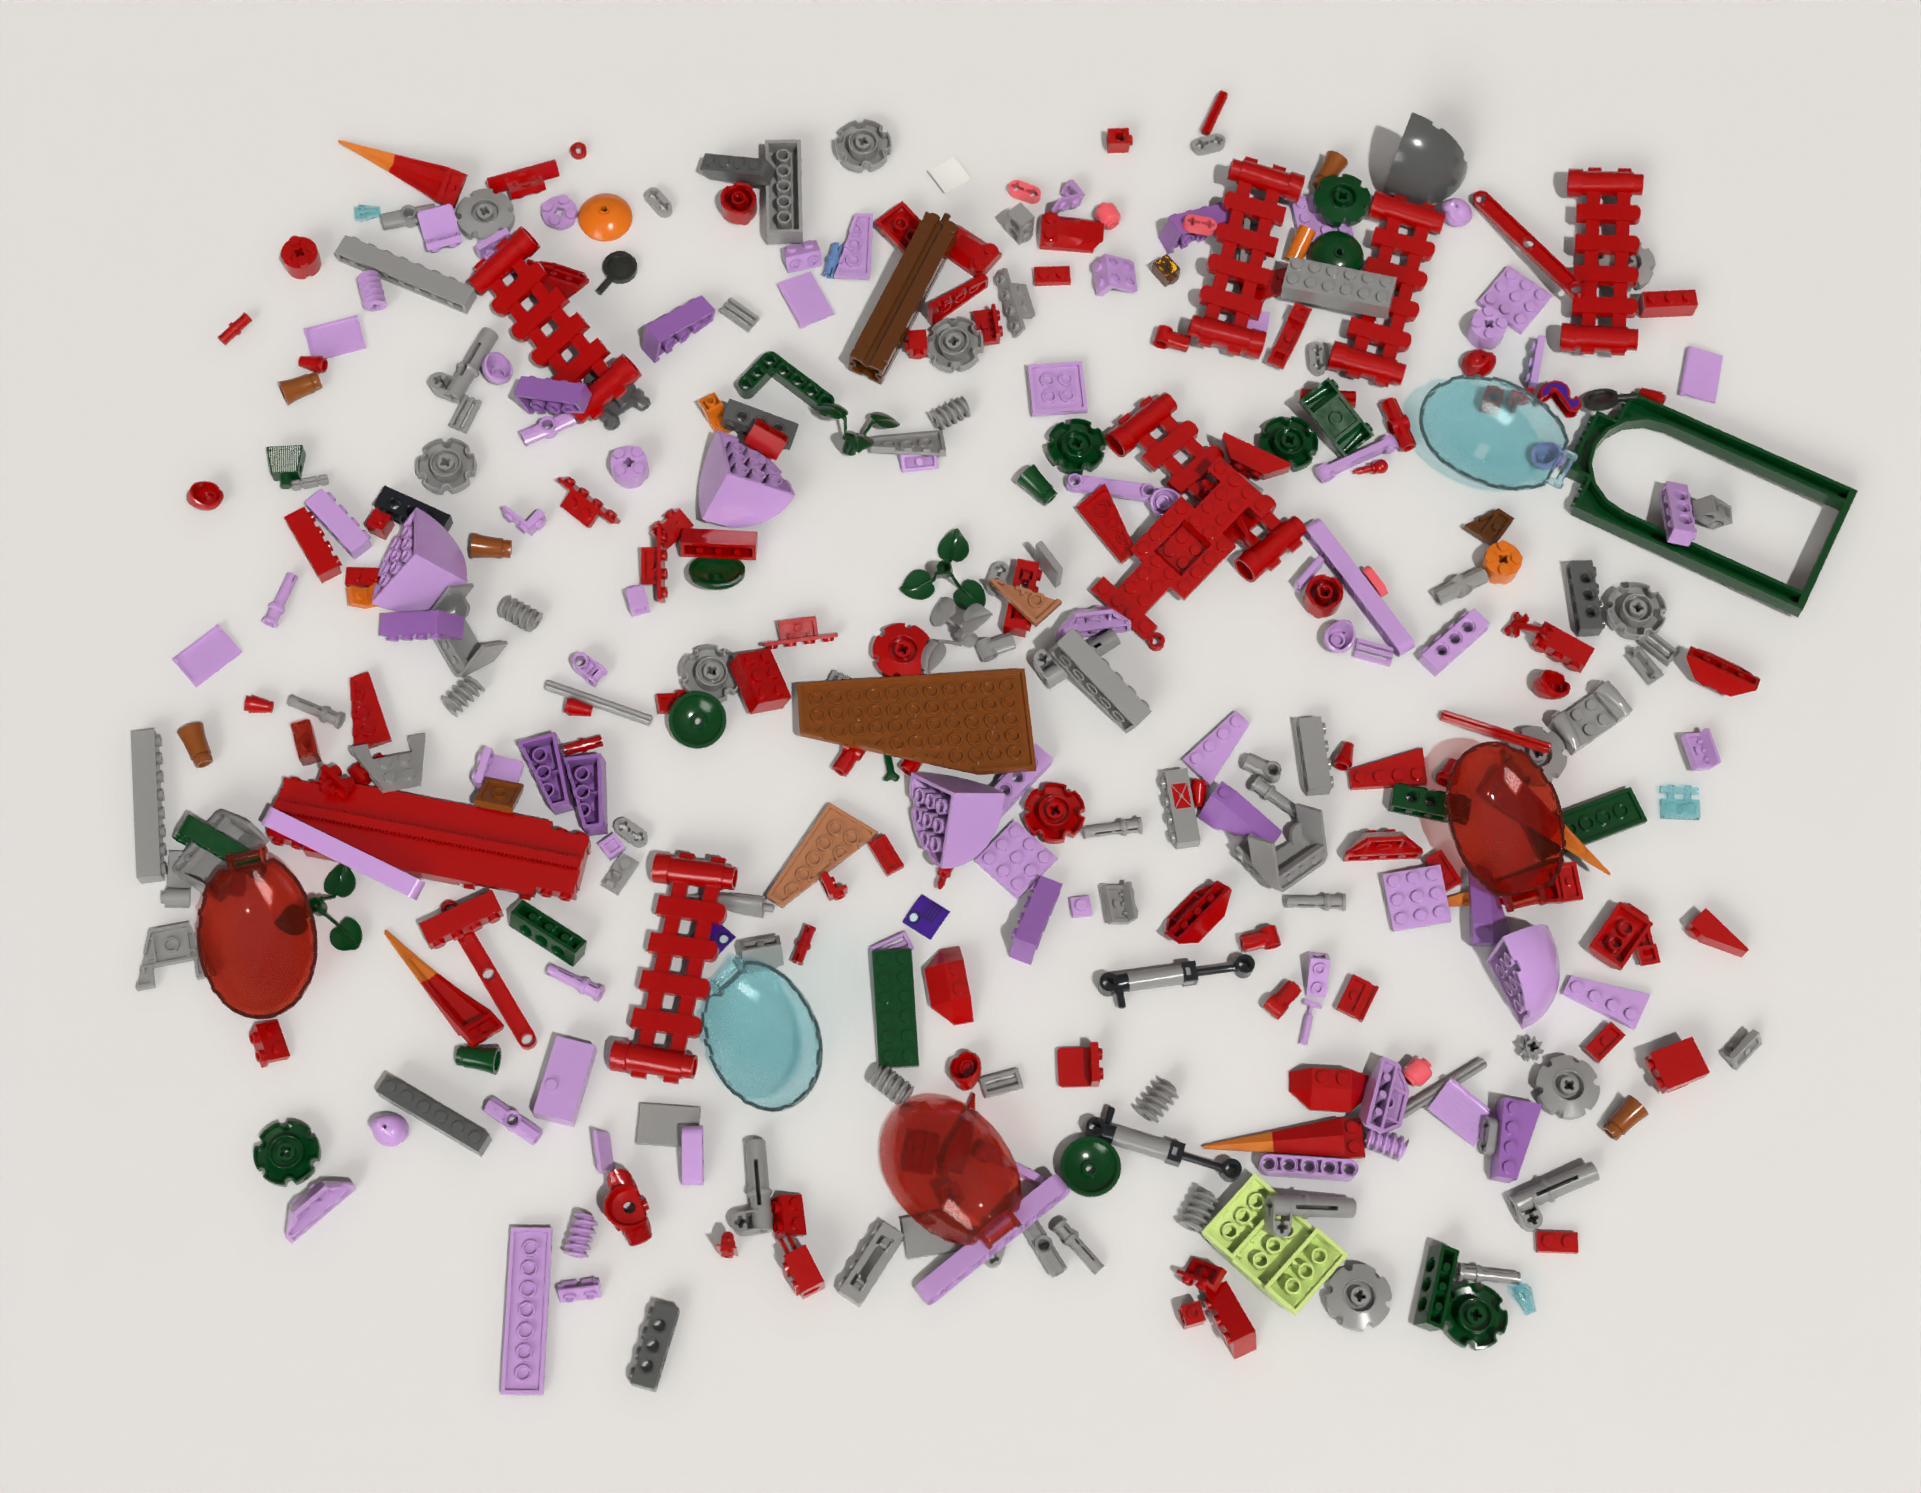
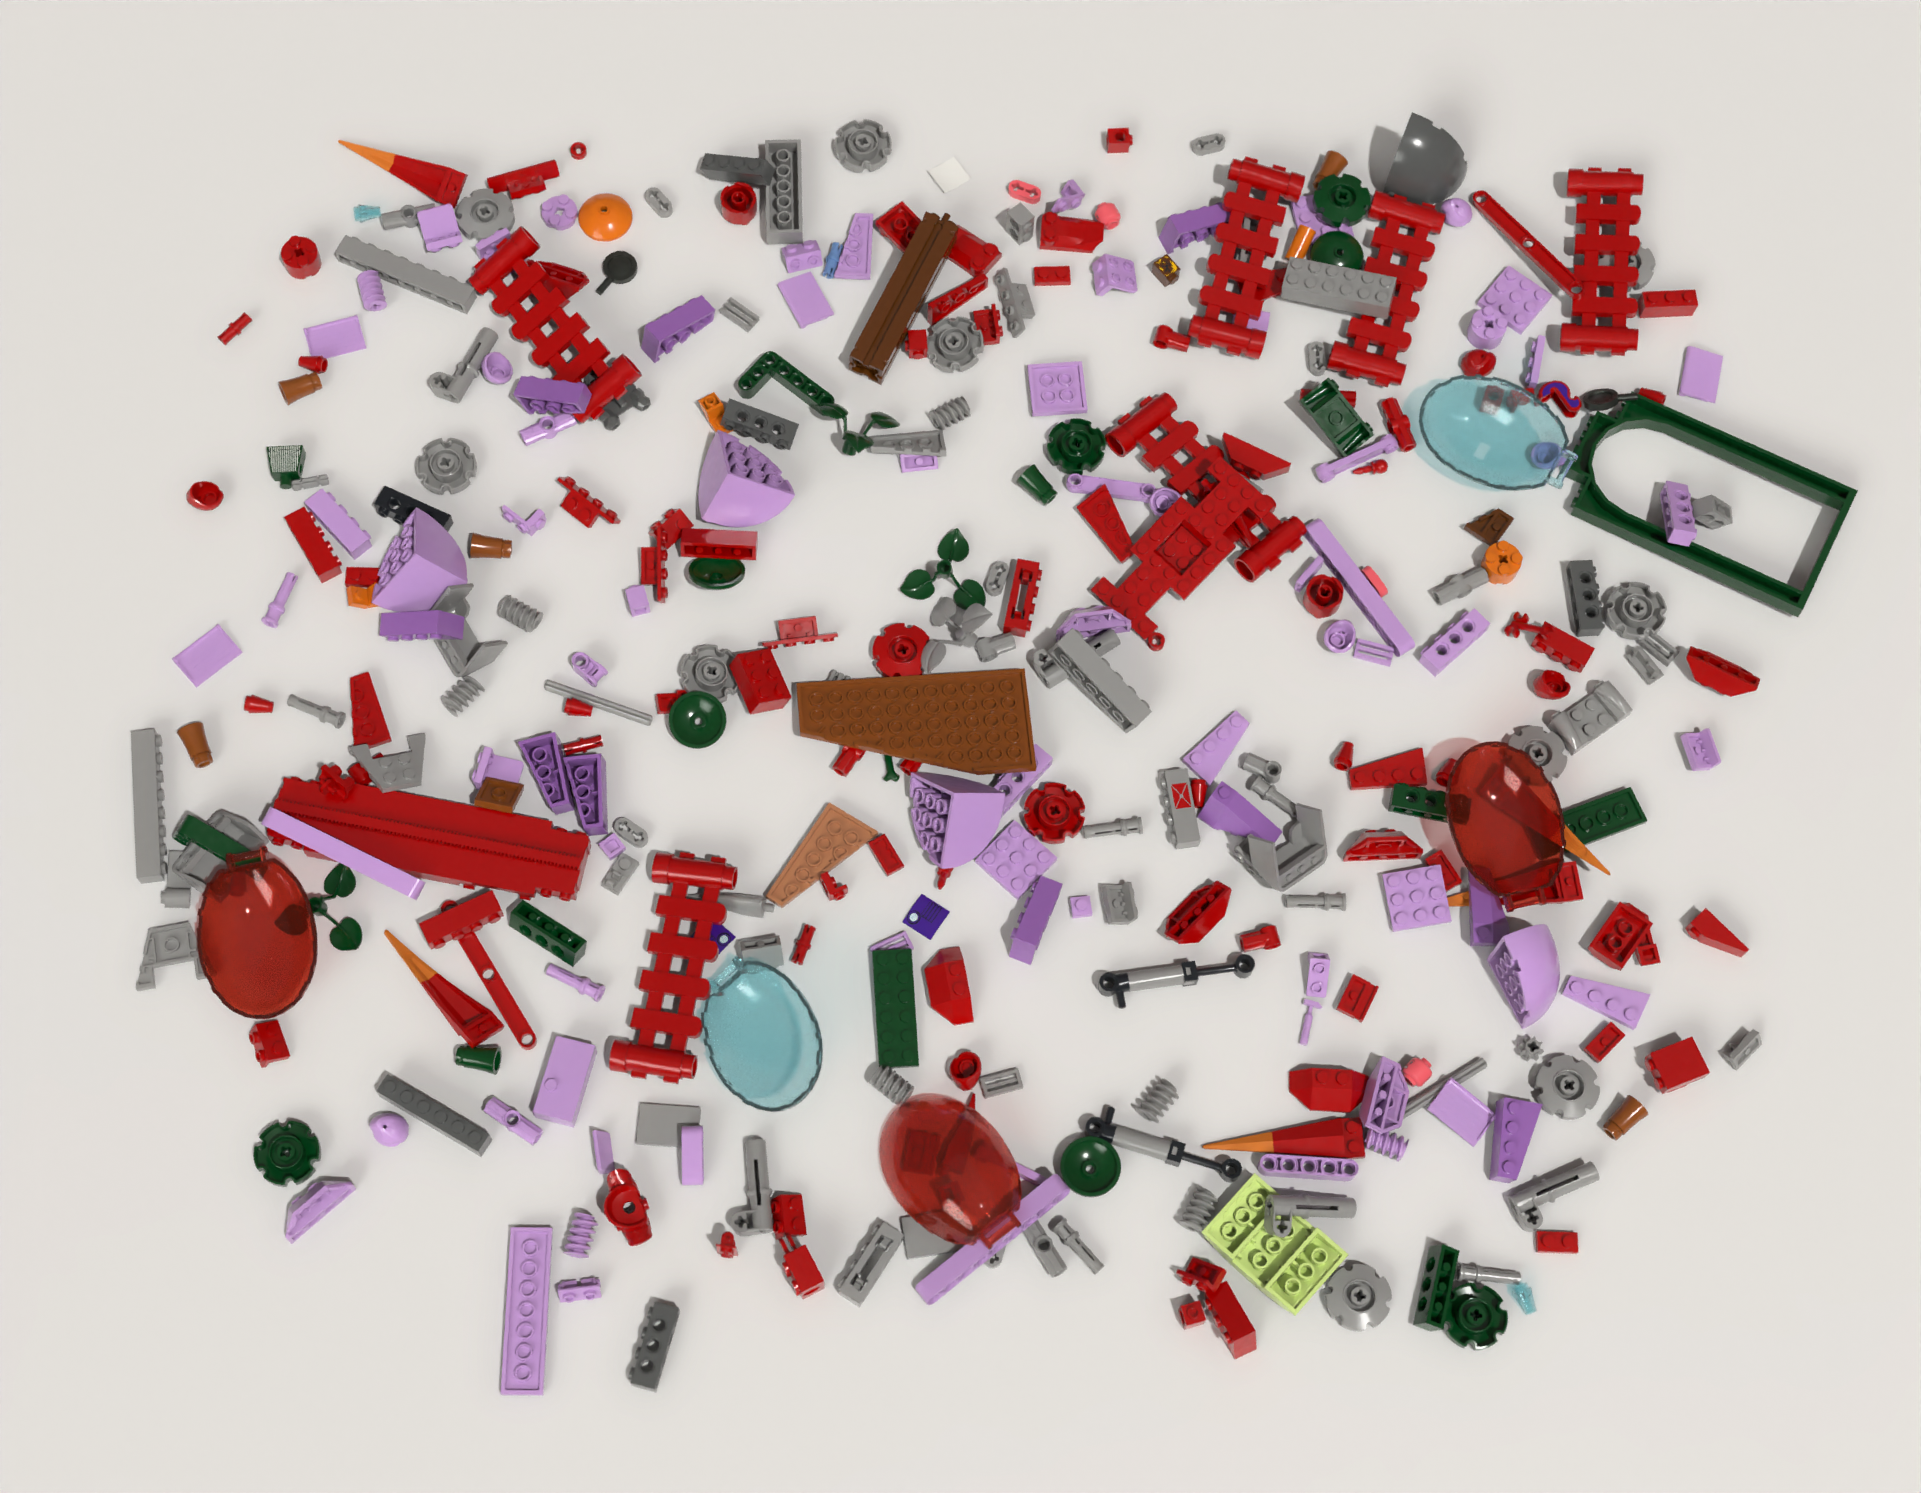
(306, 742): clear red brick -> none
(380, 524): red brick -> none
(471, 401): light grey tile -> none
(629, 466): lavender brick -> none
(766, 439): red brick -> none
(1031, 605): nougat wing -> none
(1048, 564): light grey tile -> none
(1079, 1066): red bracket -> none
(1199, 225): coral beam -> none
(1214, 112): red axle -> none
(1280, 1002): red piece -> none
(1289, 336): red slope -> none
(1290, 441): dark green piece -> none
(1314, 756): light grey brick -> none
(1488, 1136): light grey beam -> none
(1495, 731): red axle -> none
(1679, 808): clear light blue plate -> none

